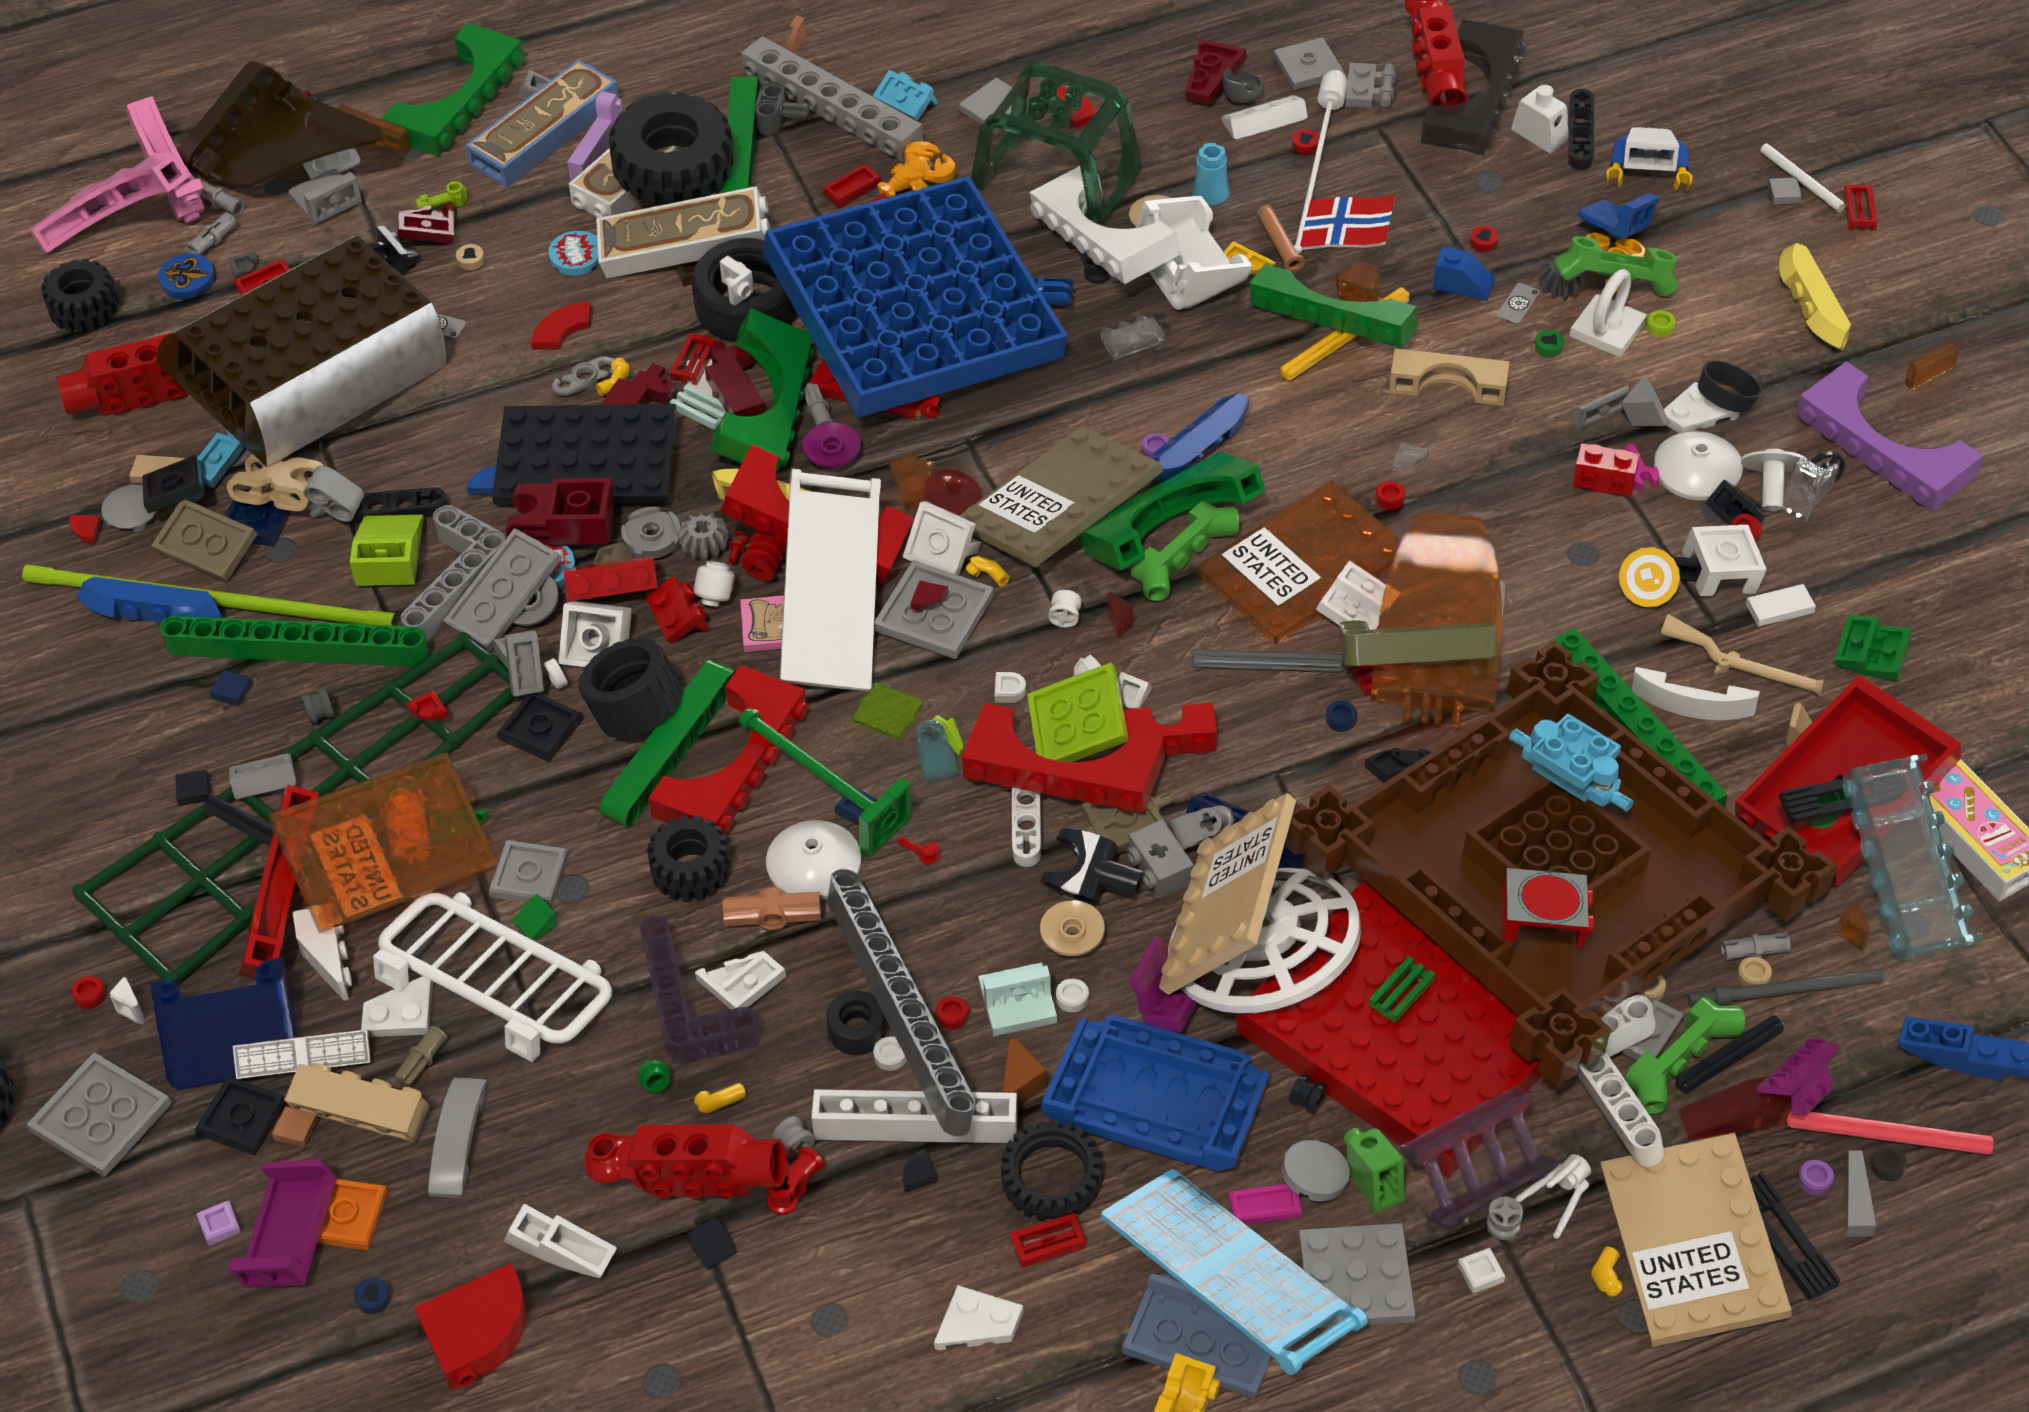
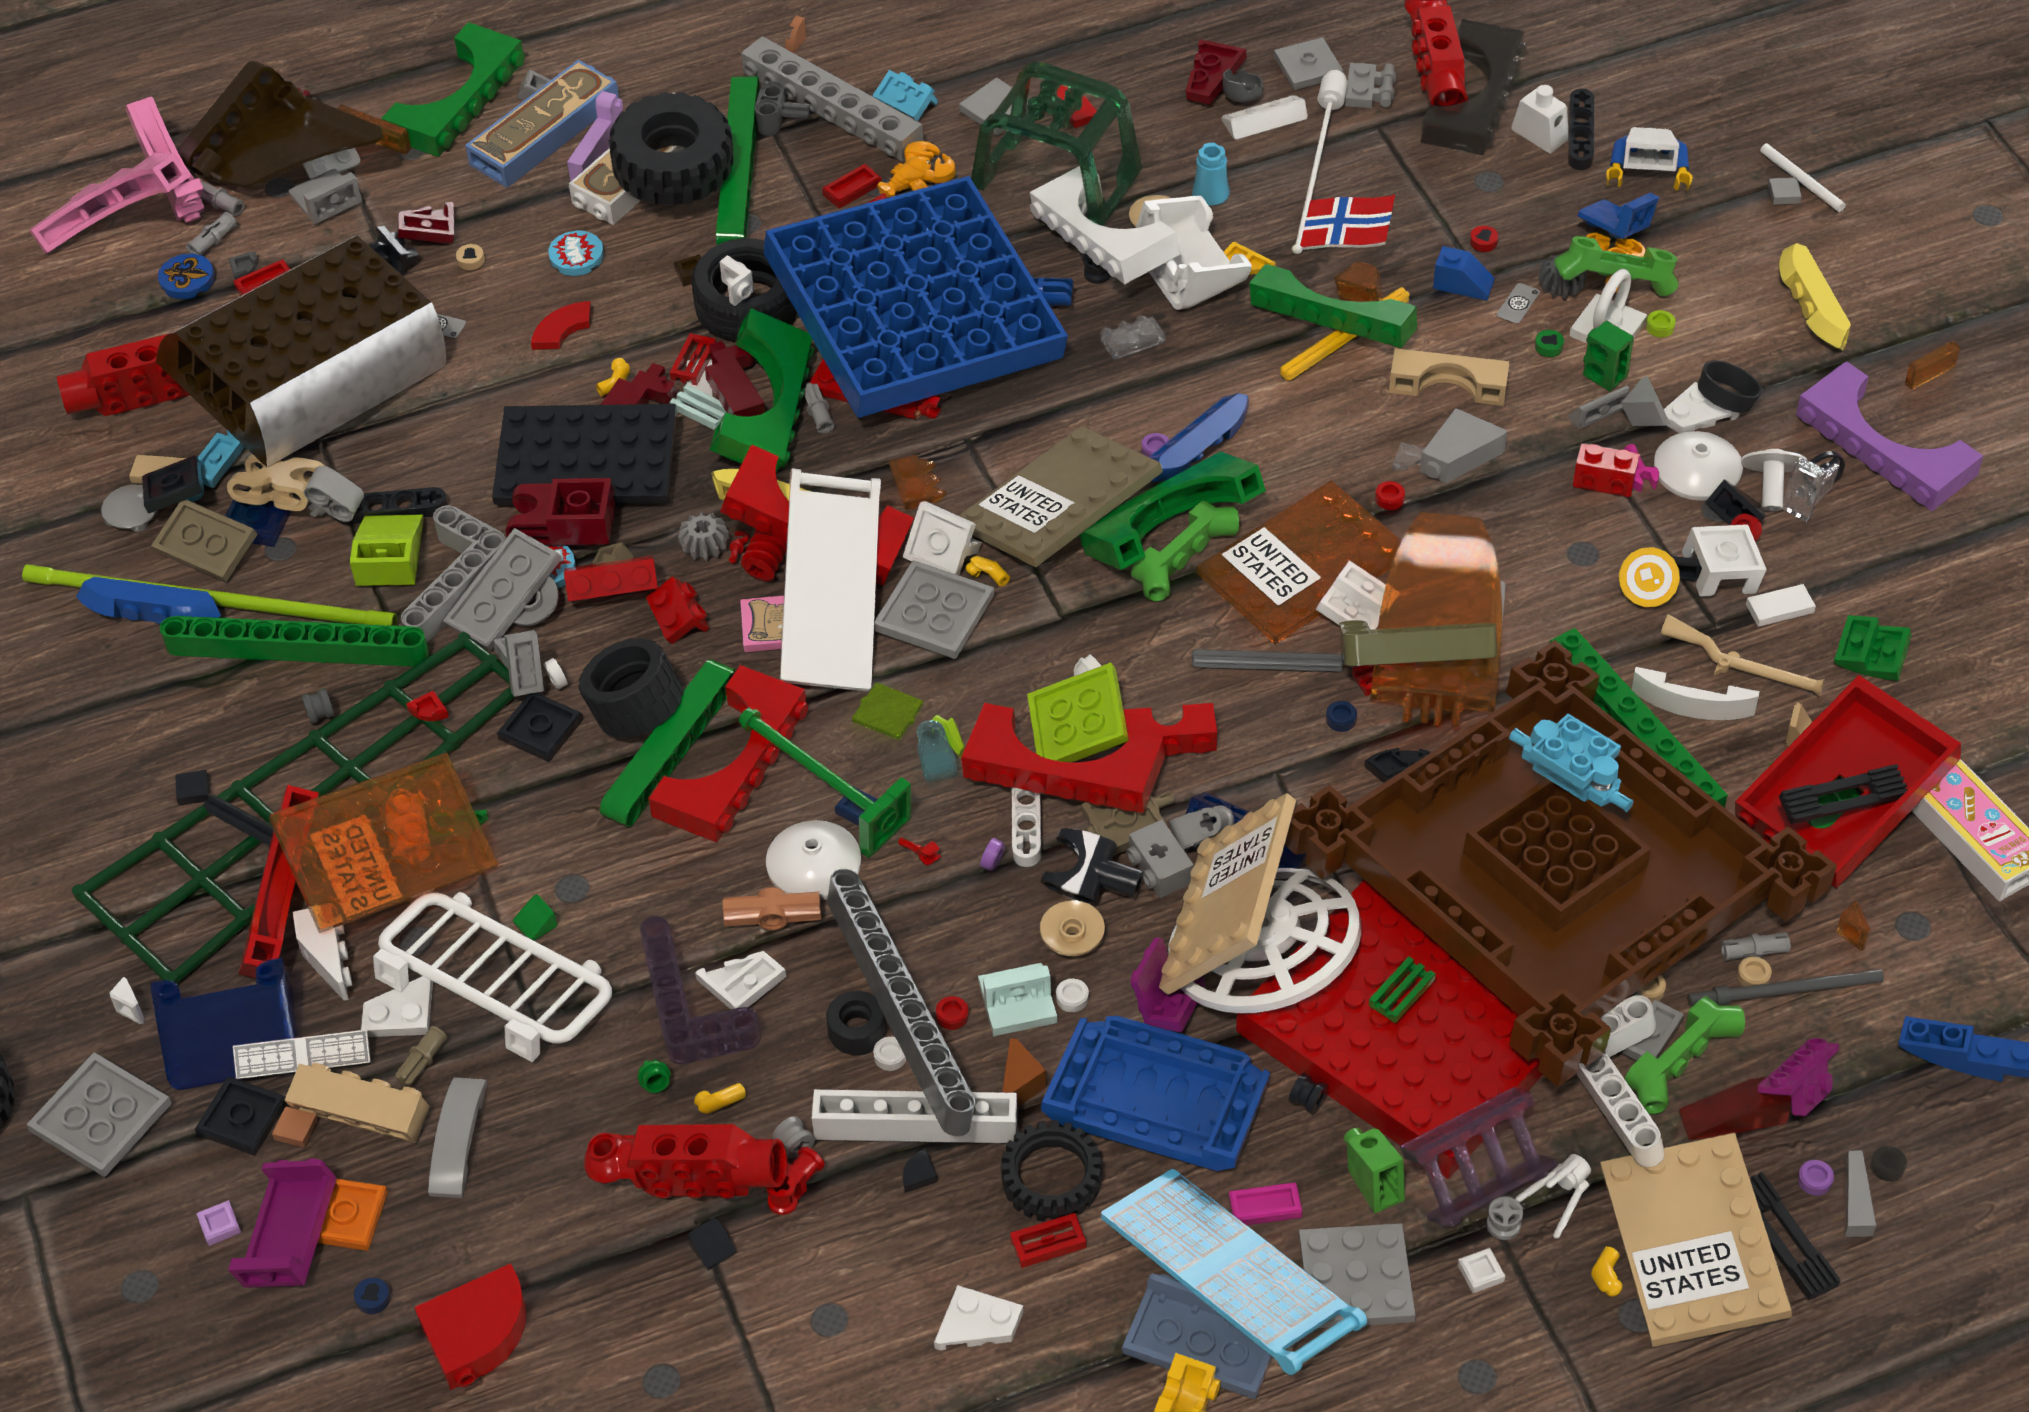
(79, 295): black tyre -> none
(85, 527): red tile -> none
(88, 992): red tile -> none
(231, 688): dark blue tile -> none
(262, 776): light grey slope -> none
(455, 193): lime bar -> none
(482, 482): blue tile -> none
(528, 871): light grey tile -> none
(559, 1242): white slope -> none
(578, 385): light grey piece -> none
(590, 629): white slope -> none
(651, 518): light grey plate -> none
(678, 231): brick -> none
(686, 838): black tyre -> none
(714, 583): white head -> none
(831, 444): magenta dish -> none
(928, 594): dark red tile -> none
(952, 491): clear red dish -> none
(992, 854): none -> medium lavender tile
(1009, 687): white tile -> none
(1065, 608): white wheel -> none
(1120, 614): clear red slope -> none
(1133, 690): white slope -> none
(1280, 239): nougat pin -> none
(1305, 141): red tile -> none
(1315, 1170): light grey tile -> none
(1461, 446): none -> light grey slope
(1547, 902): panel -> none
(1608, 355): none -> green brick
(1729, 1054): black axle -> none
(1861, 221): red tile -> none
(1892, 1132): coral axle -> none
(1908, 858): window -> none

